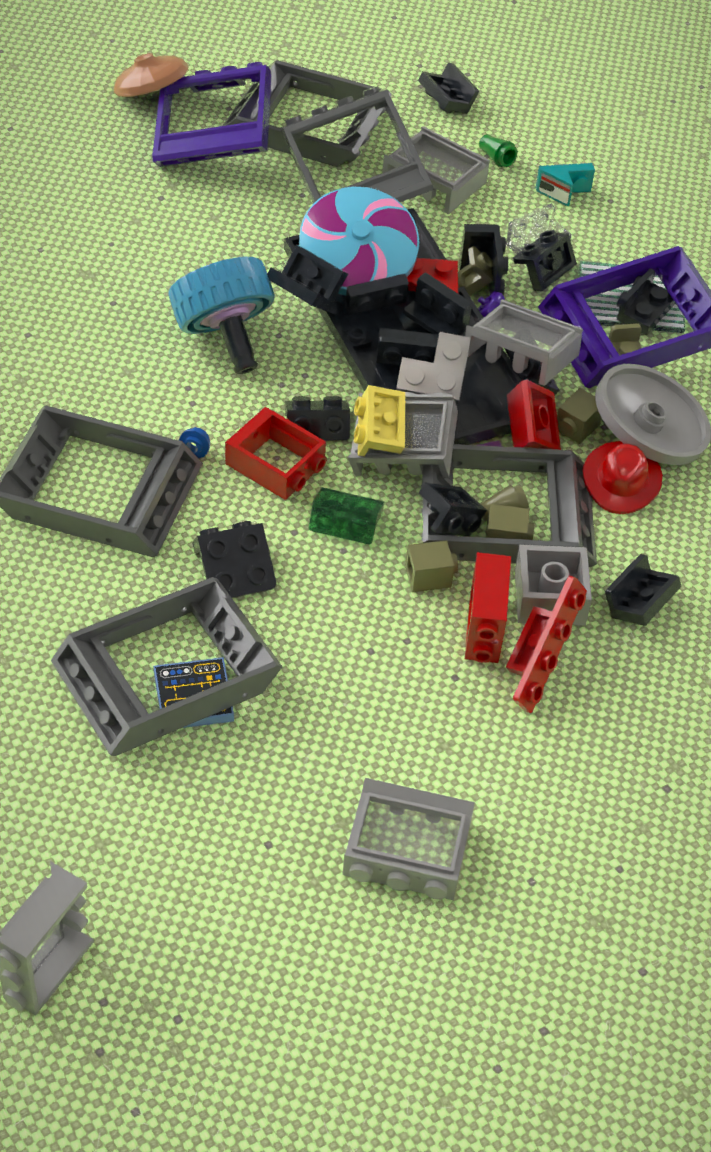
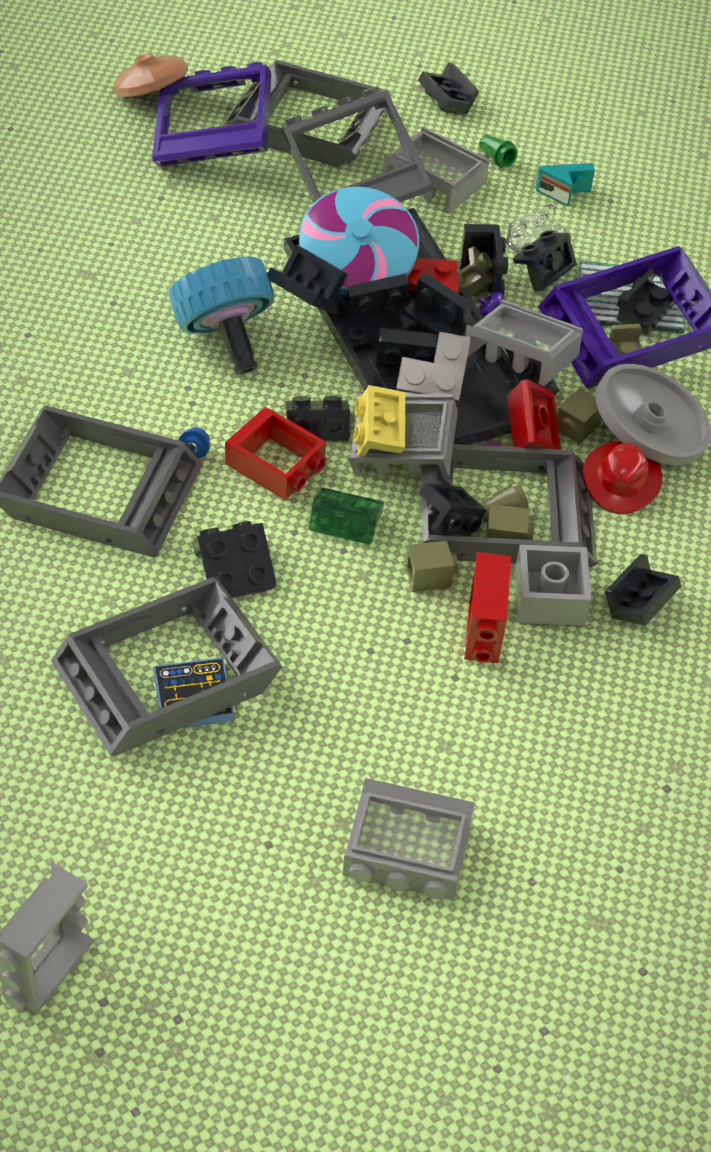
(541, 643): red bracket -> none

